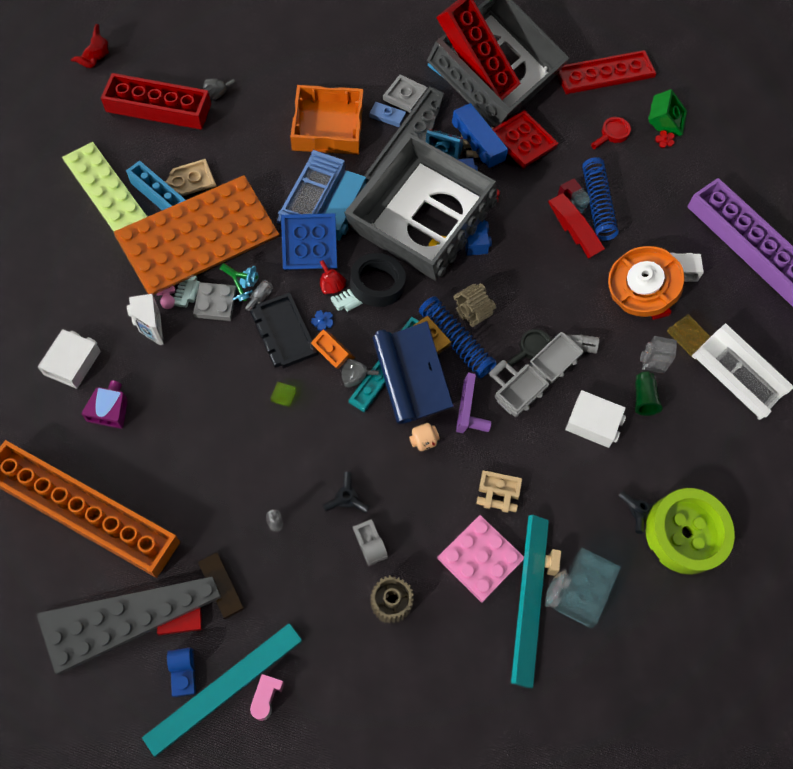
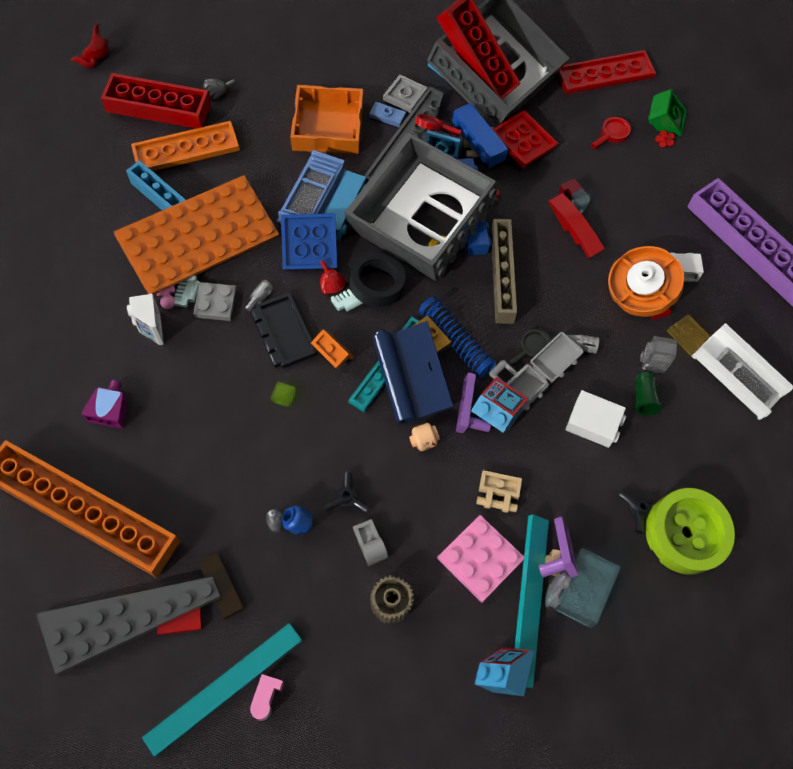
(69, 358): white brick -> none
(103, 187): yellowish green plate -> none
(182, 671): blue plate -> none
(186, 146): none -> orange plate
(191, 178): tan tile -> none
(248, 278): plant -> none
(297, 520): none -> blue head
(322, 321): blue plant -> none
(355, 372): dark grey piece -> none
(435, 124): none -> red piece
(474, 304): dark tan brick -> none
(500, 405): none -> dark azure slope
(503, 271): none -> dark tan brick
(505, 671): none -> dark azure slope
(568, 560): none -> medium lavender piece
(609, 226): blue piece -> none

